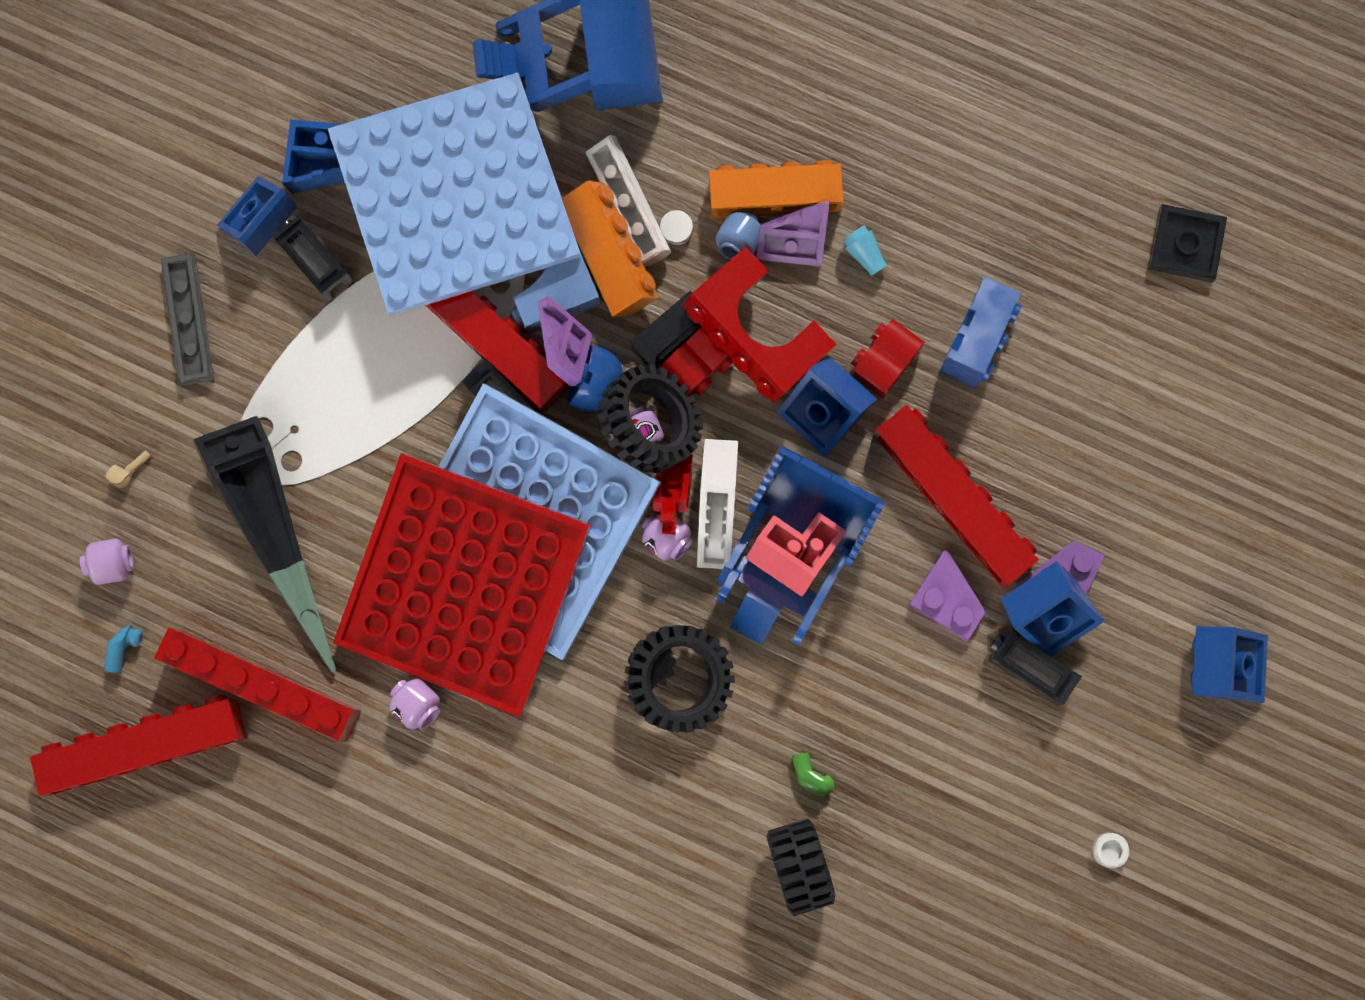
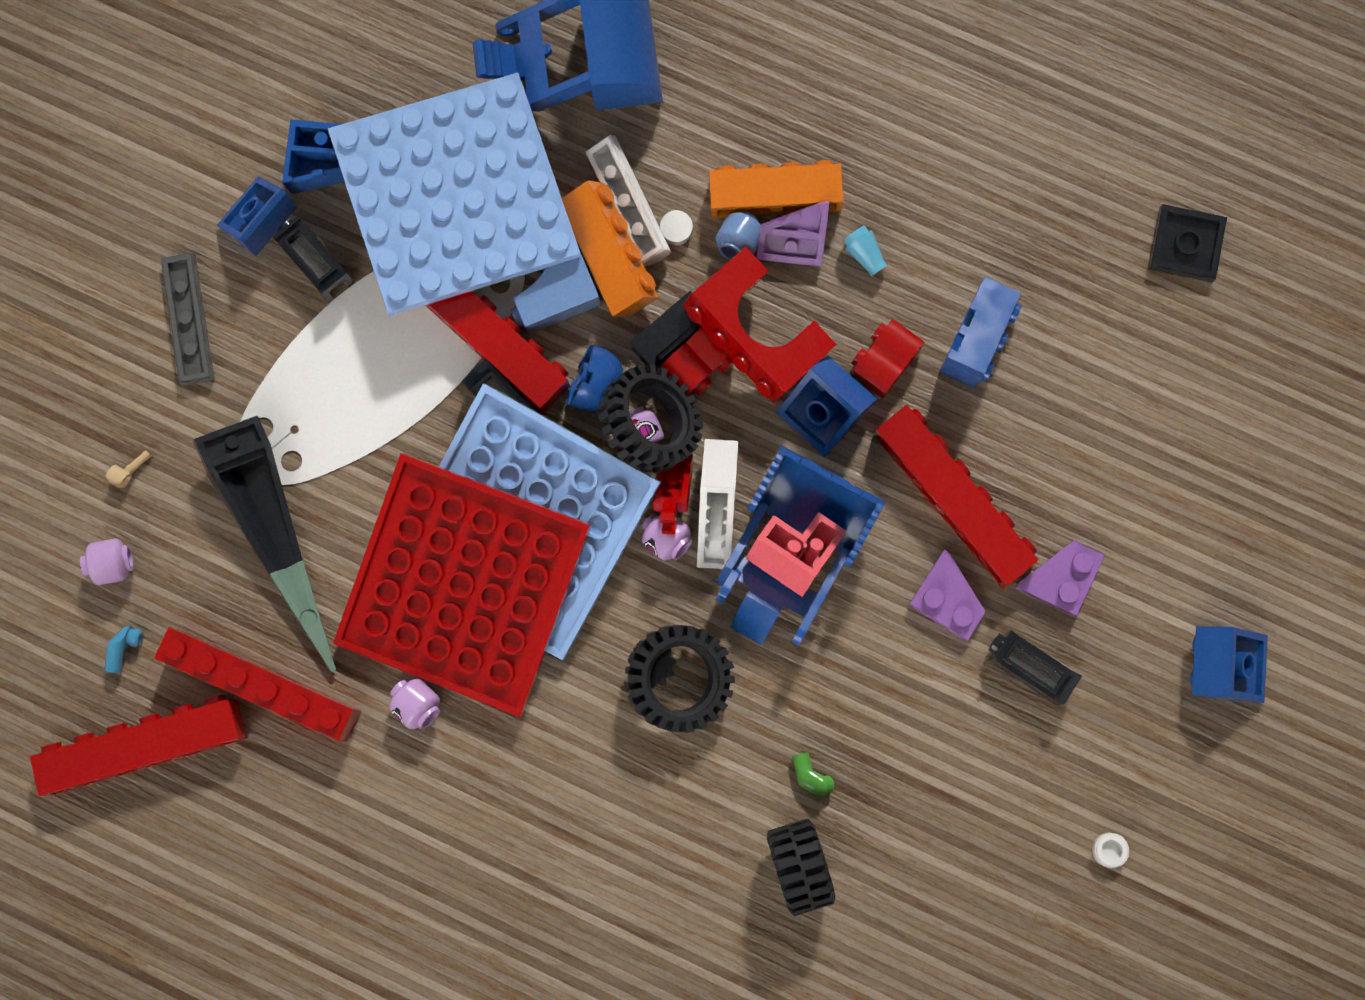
(564, 341): medium lavender wing -> none
(1051, 610): blue slope -> none

